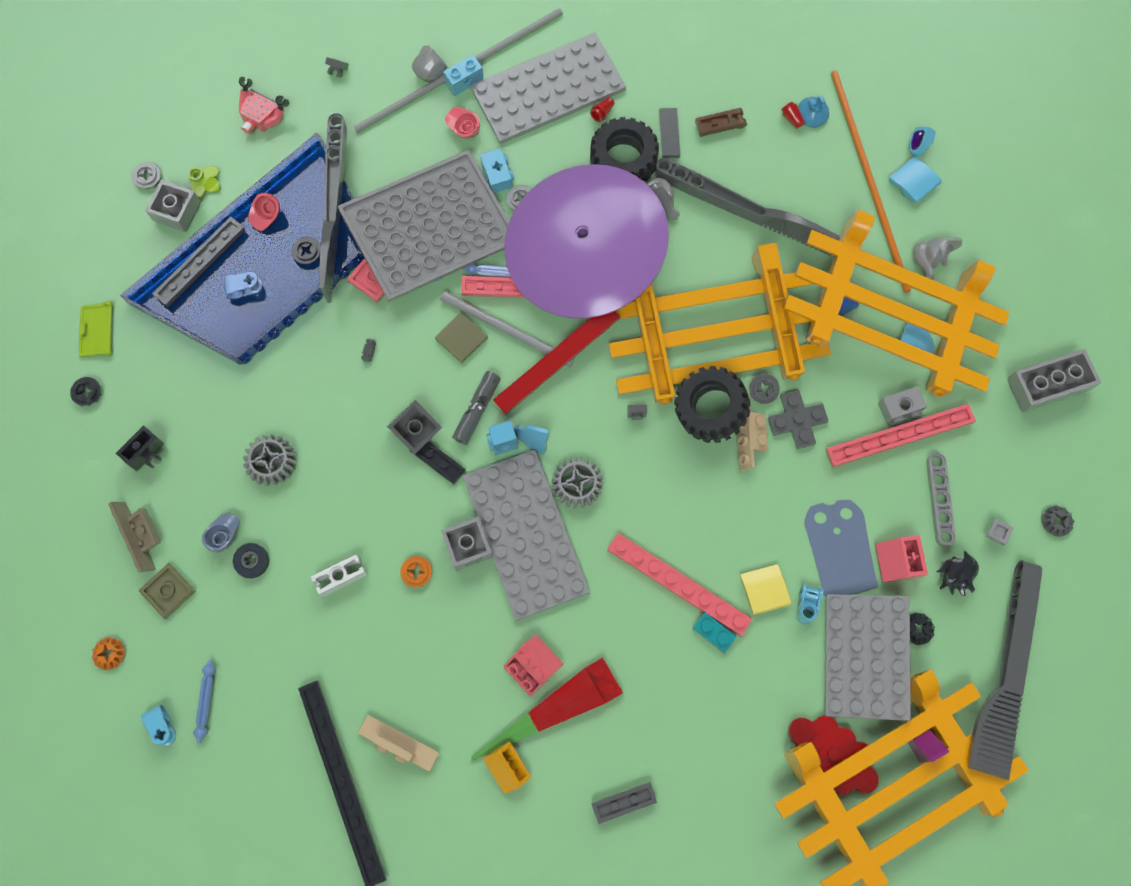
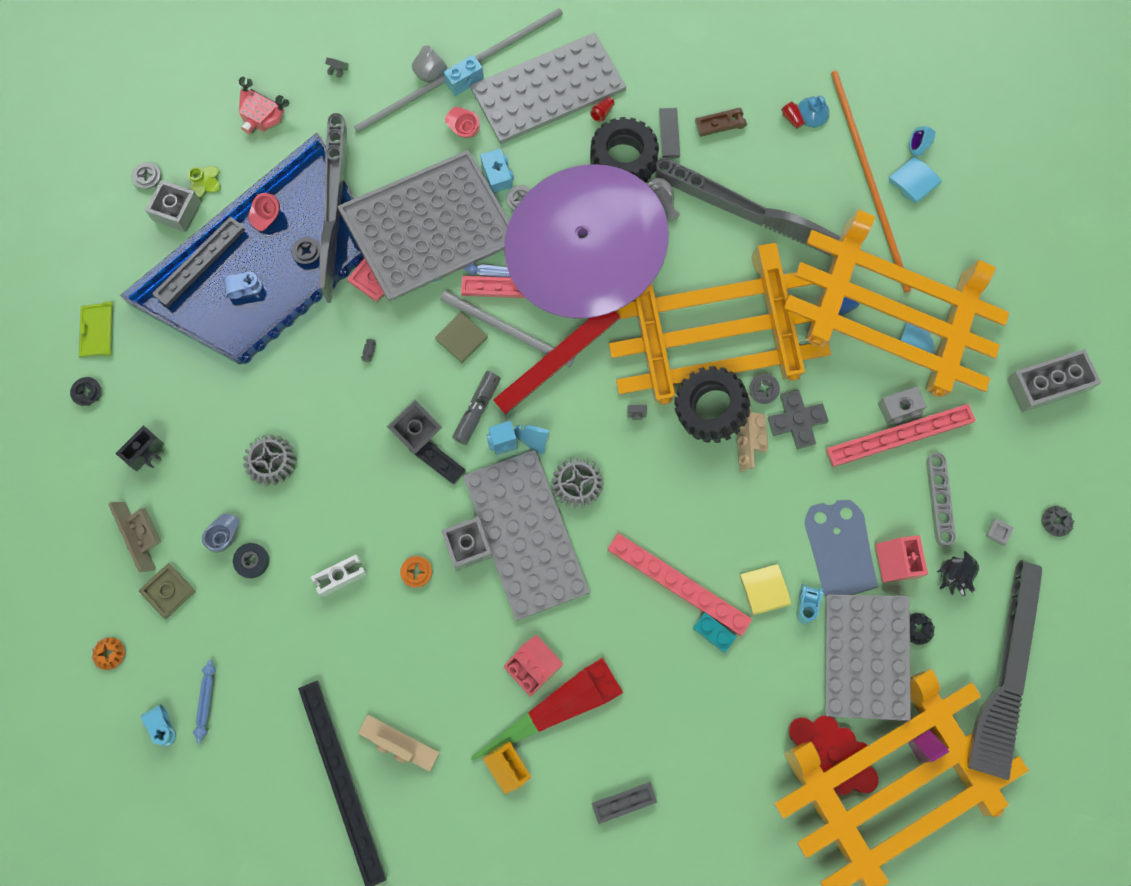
(931, 253): light grey piece -> none

